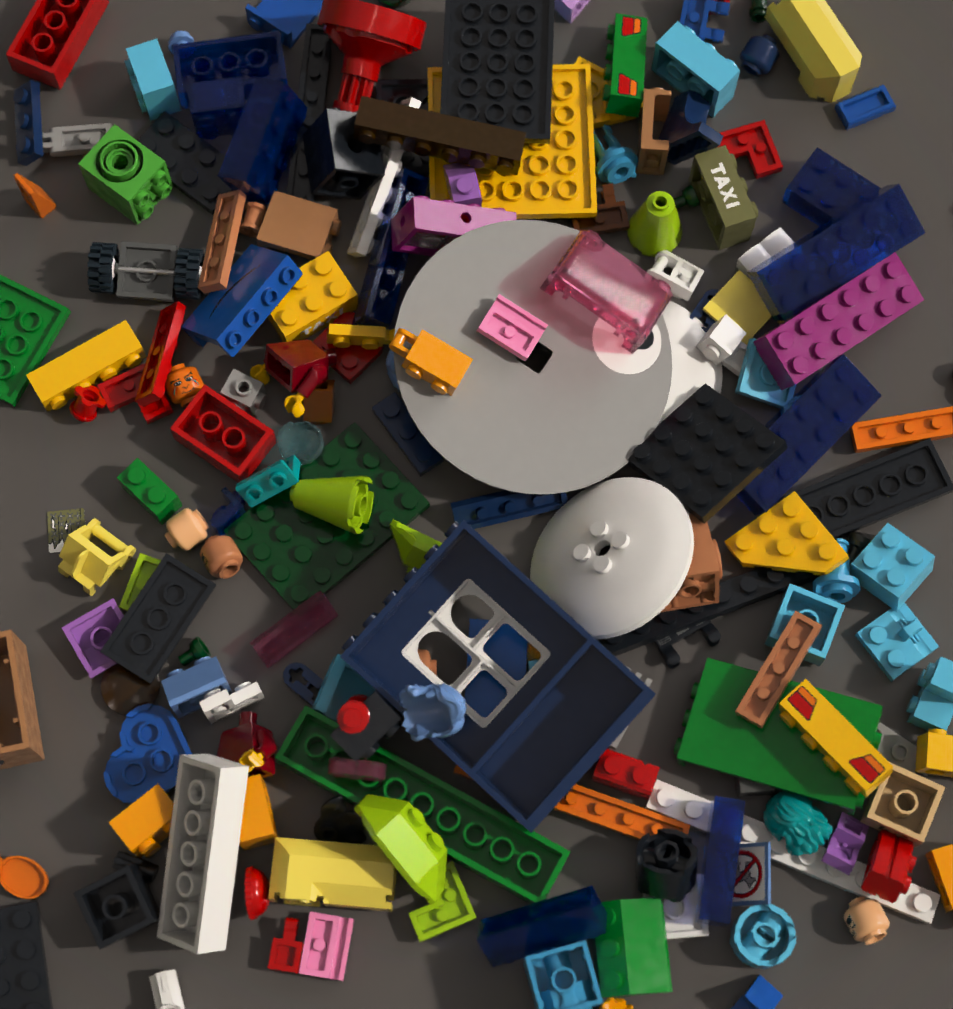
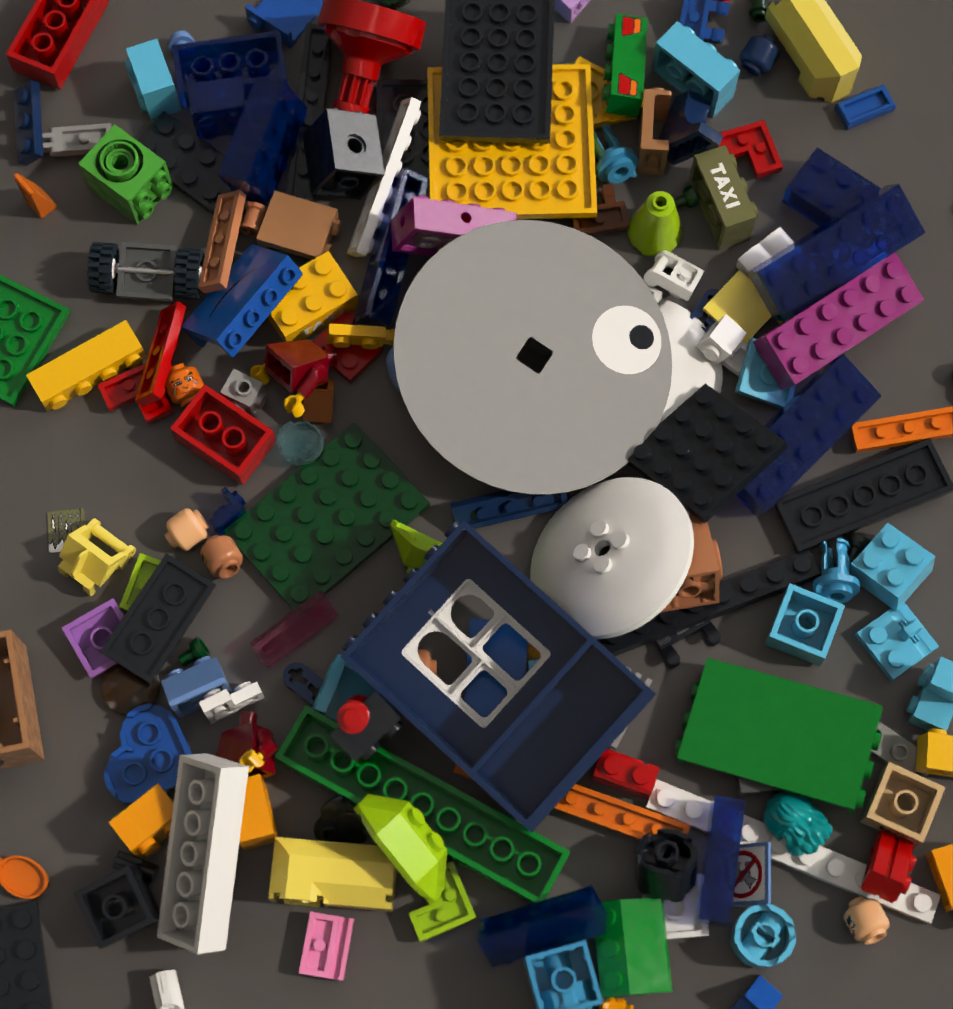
(86, 403): red brick -> none
(149, 491): green brick -> none
(256, 892): red hat -> none
(269, 481): teal bracket -> none
(287, 952): red plate -> none
(336, 500): lime cone -> none
(357, 770): clear pink beam -> none
(402, 429): dark blue plate -> none
(431, 360): light orange brick -> none
(432, 710): medium blue hair -> none
(439, 135): dark brown brick -> none
(462, 183): medium lavender slope -> none
(512, 327): bright pink plate -> none
(610, 287): clear pink windscreen -> none
(778, 669): nougat plate -> none
(787, 541): yellow plate -> none
(835, 738): yellow brick -> none
(845, 843): medium lavender slope -> none

